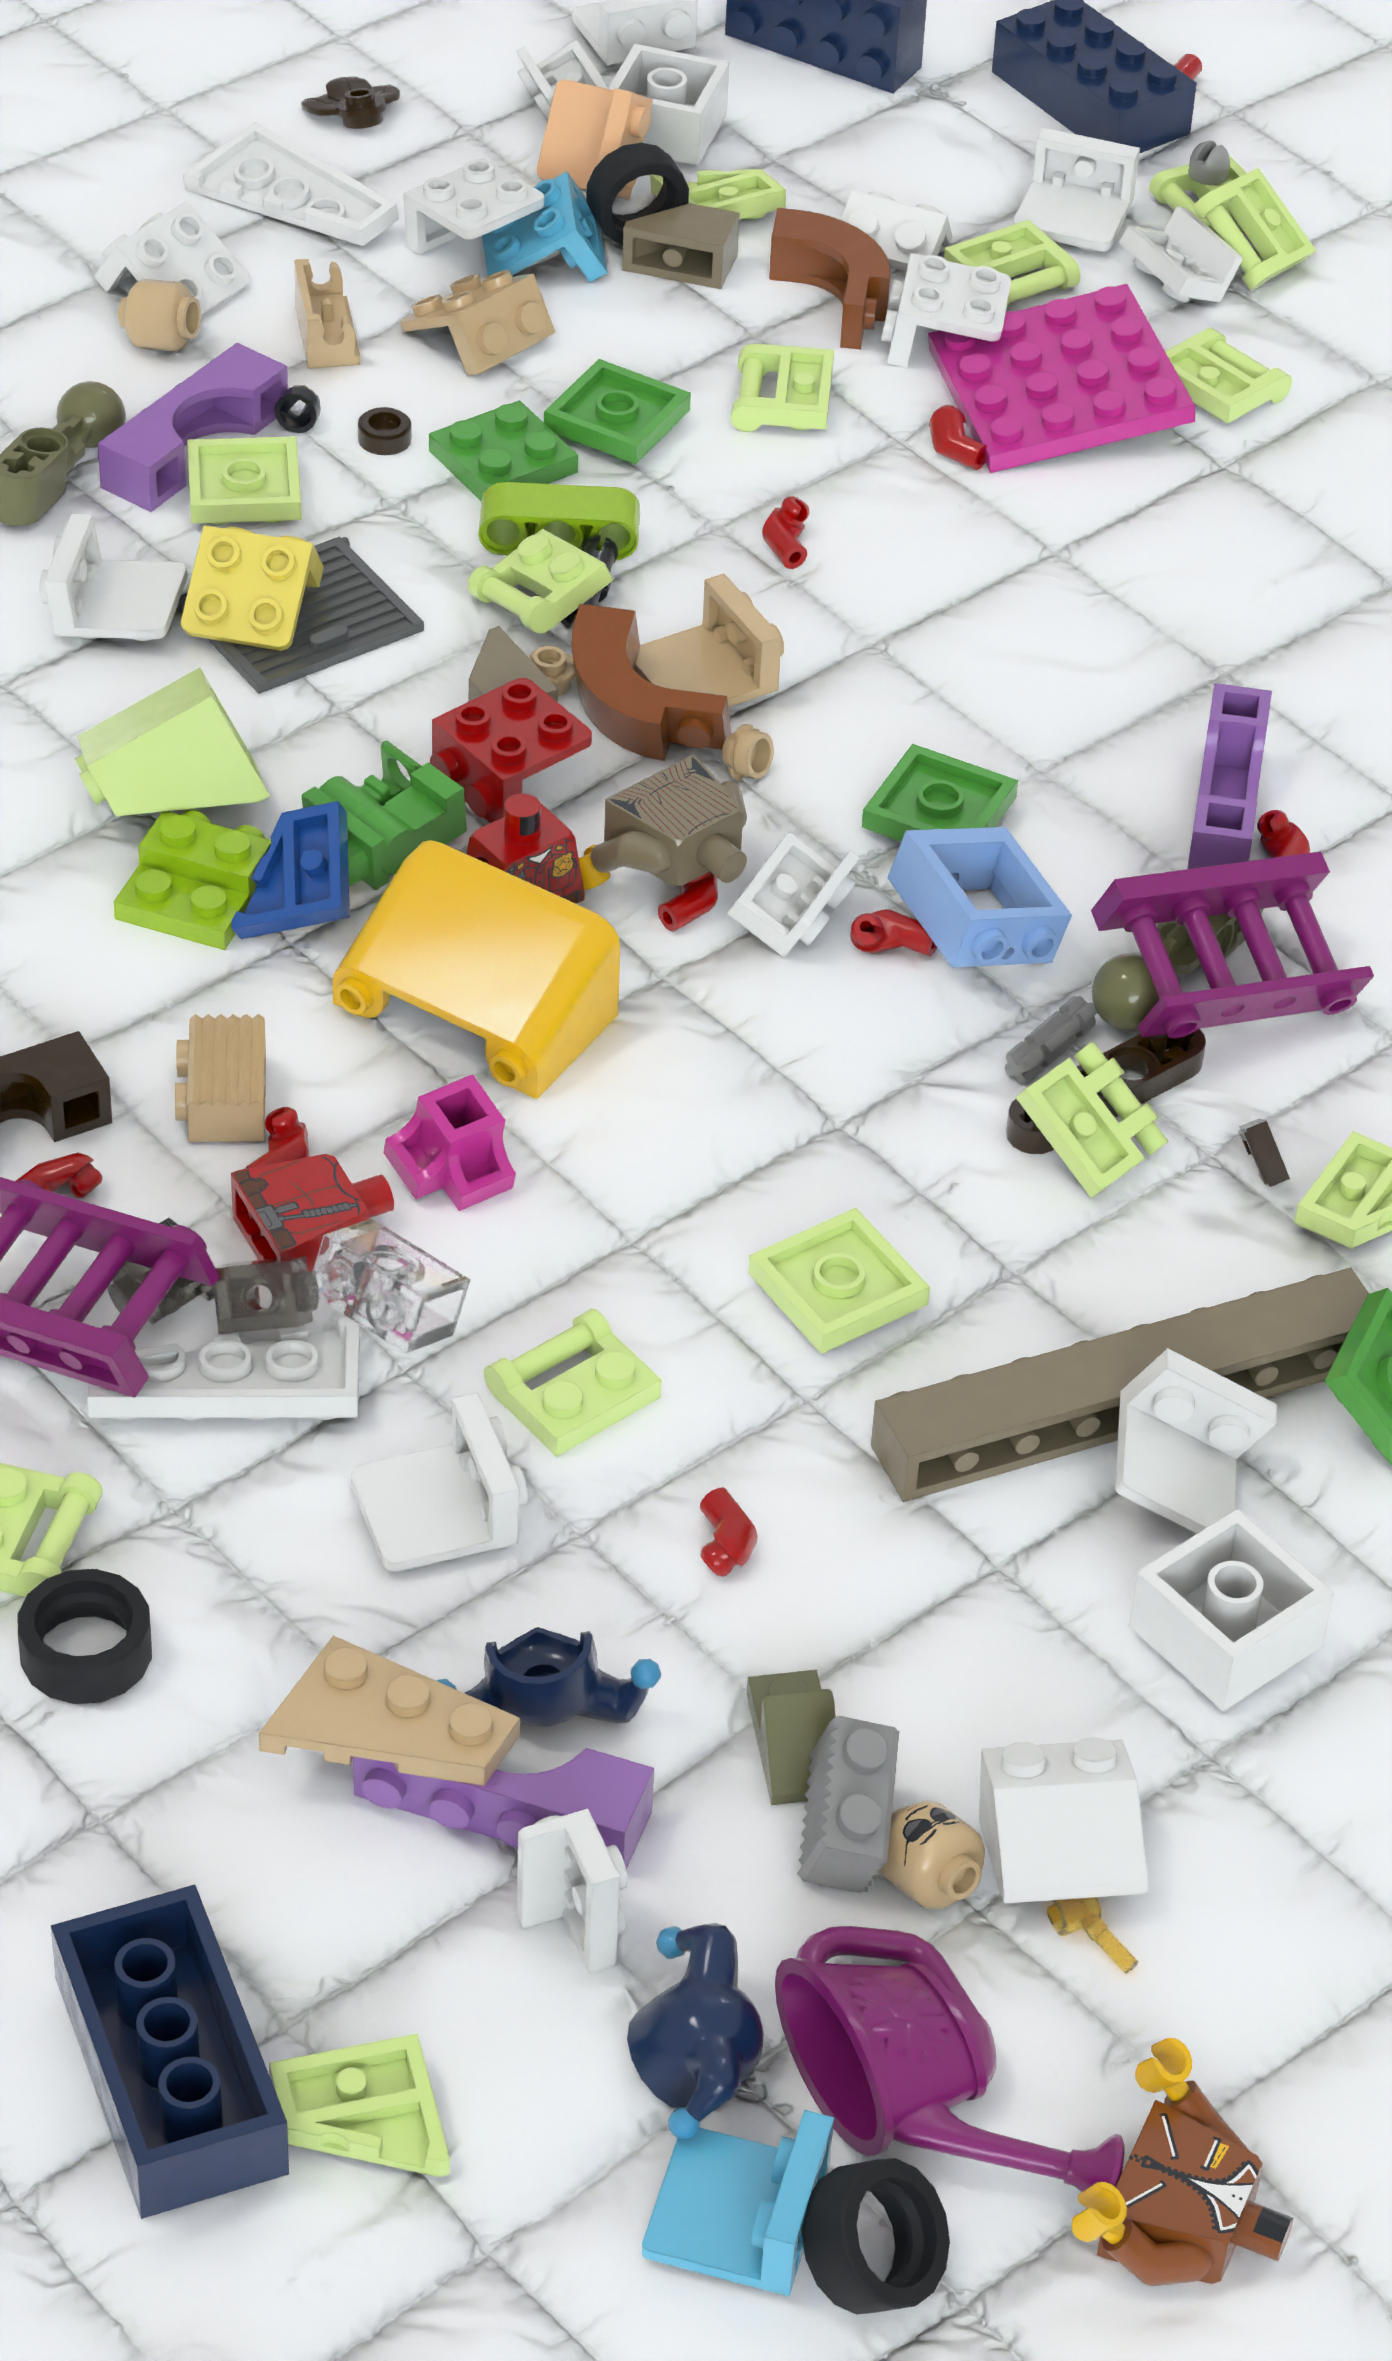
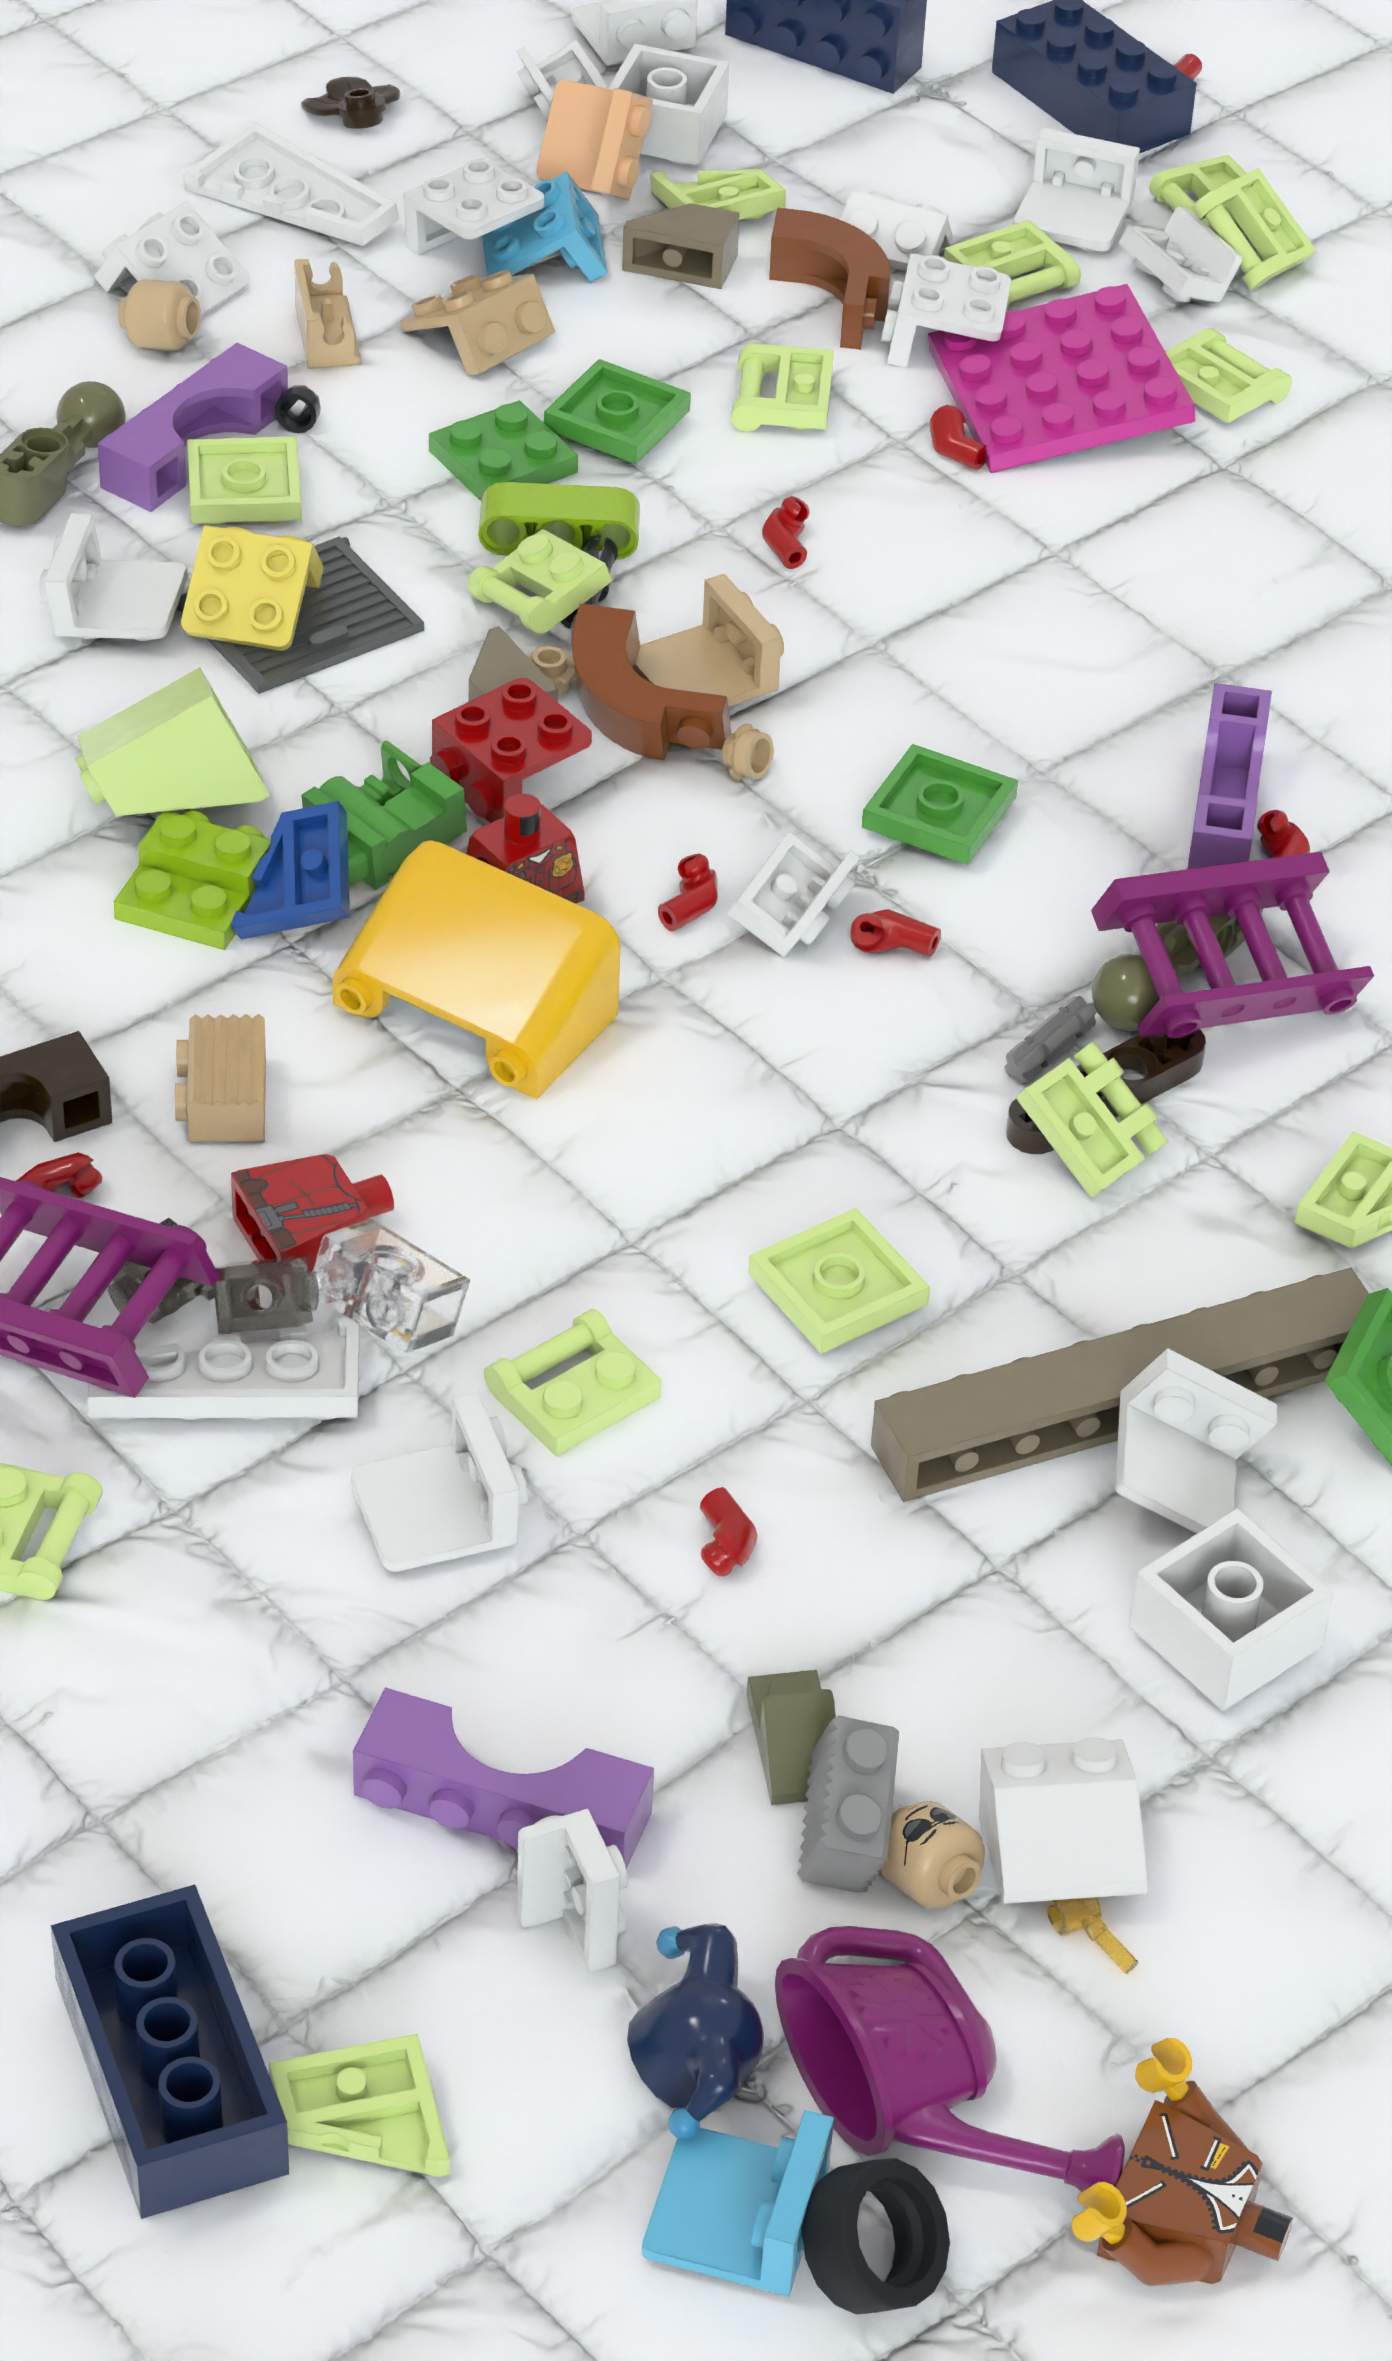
(88, 1676): black tyre -> none
(287, 1138): red arm -> none
(382, 1711): tan wing -> none
(384, 431): dark brown tile -> none
(453, 1146): dark pink brick -> none
(555, 1677): dark blue piece -> none
(623, 167): black tyre -> none
(671, 827): dark tan torso -> none
(941, 863): light blue window -> none
(1209, 163): light grey hinge -> none
(1262, 1146): dark brown tile -> none

